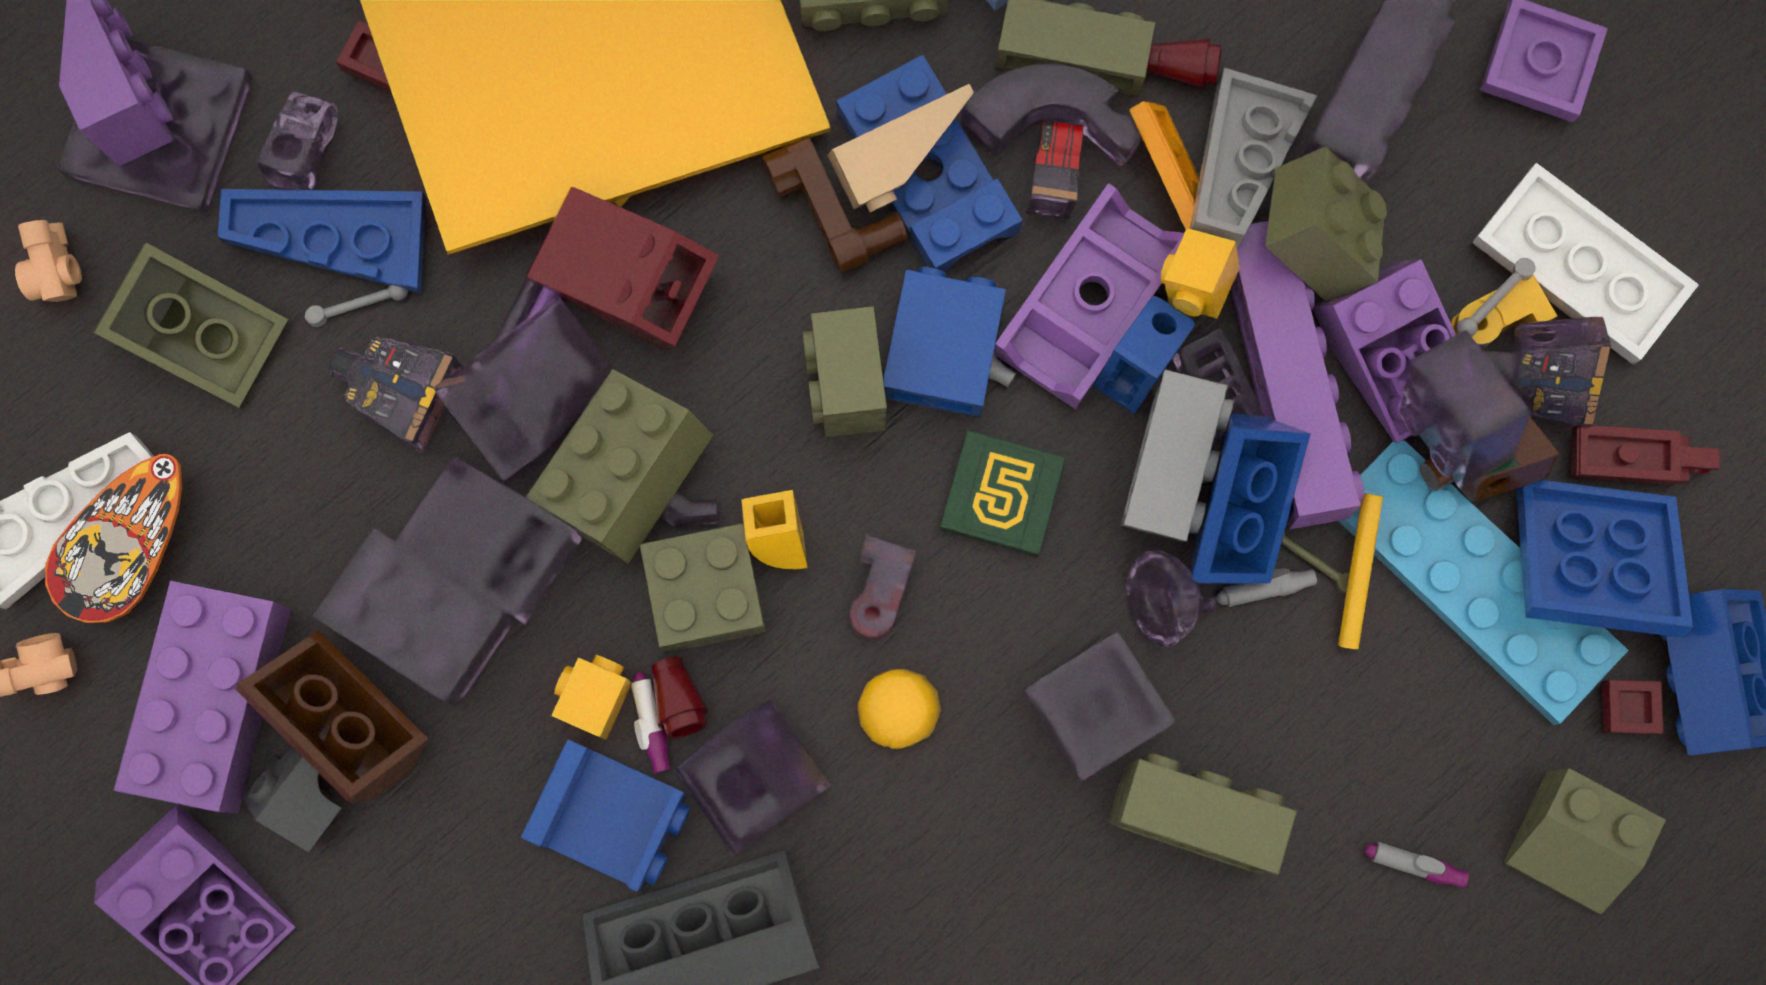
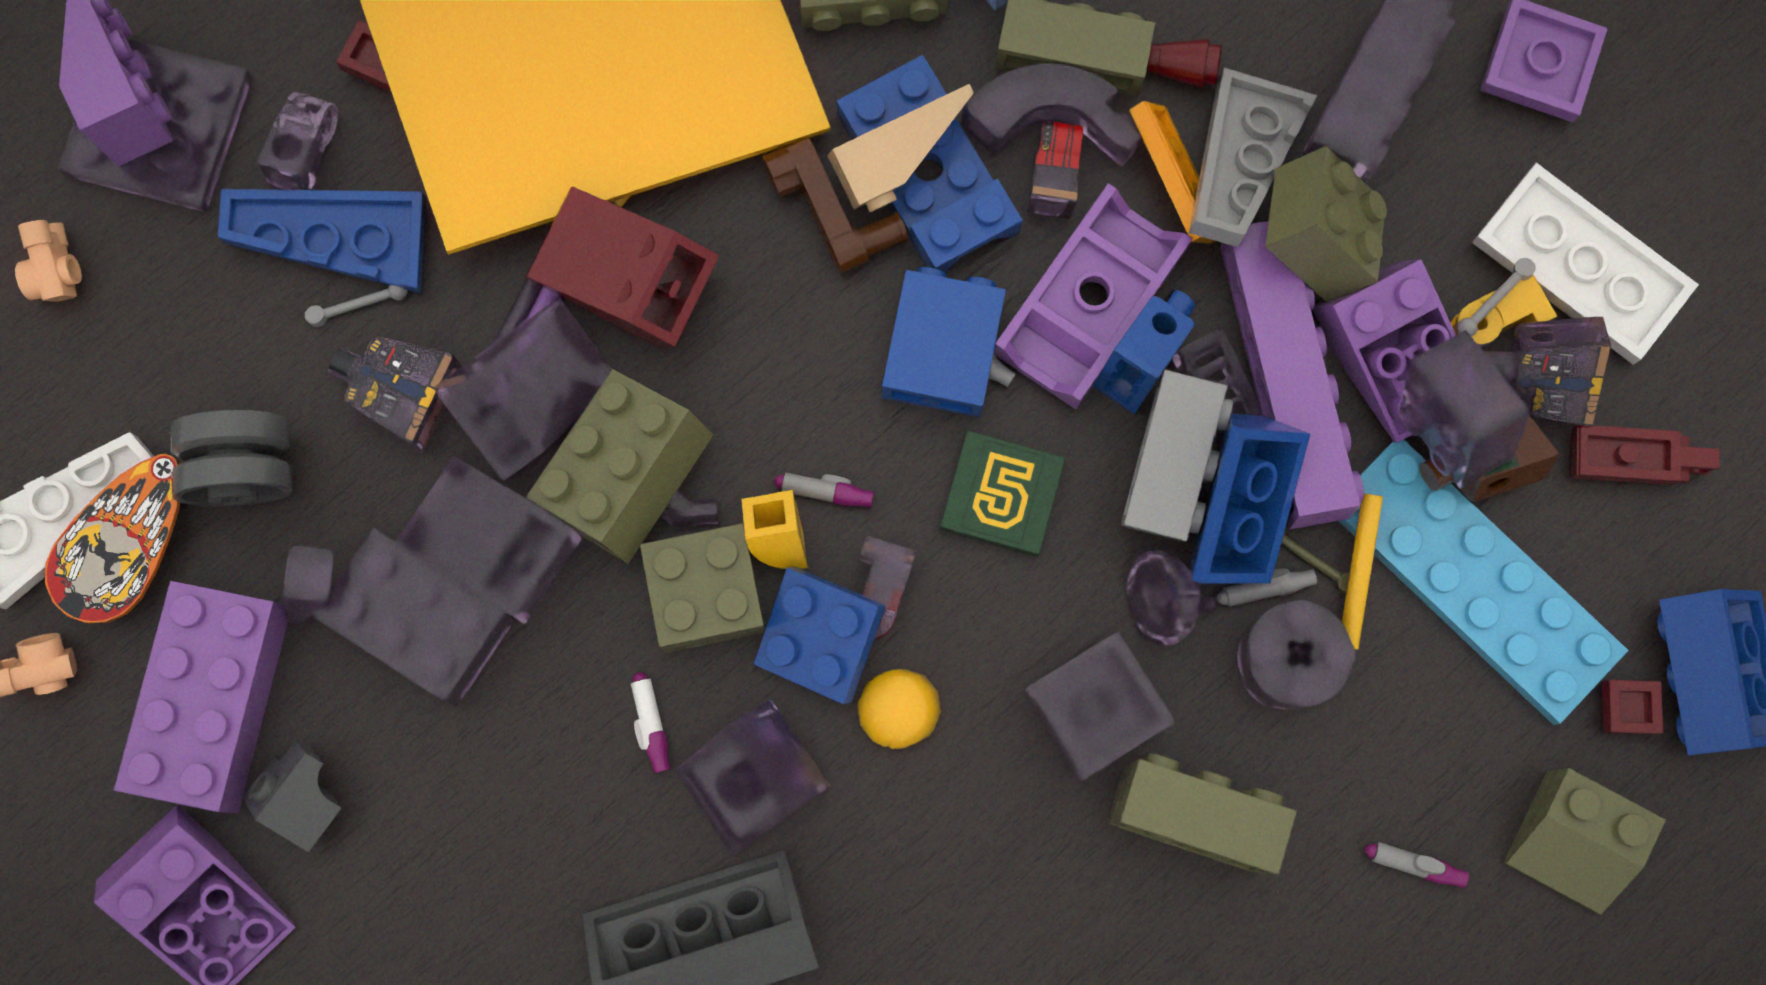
(190, 325): olive slope -> none
(230, 458): none -> dark grey wheel
(306, 581): none -> clear purple slope
(335, 718): reddish brown slope -> none
(591, 695): yellow brick -> none
(607, 816): blue panel -> none
(677, 700): dark red cone -> none
(819, 635): none -> blue plate
(828, 488): none -> piece
(849, 372): olive brick -> none
(1200, 273): yellow brick -> none
(1324, 656): none -> clear purple brick
(1603, 558): blue plate -> none

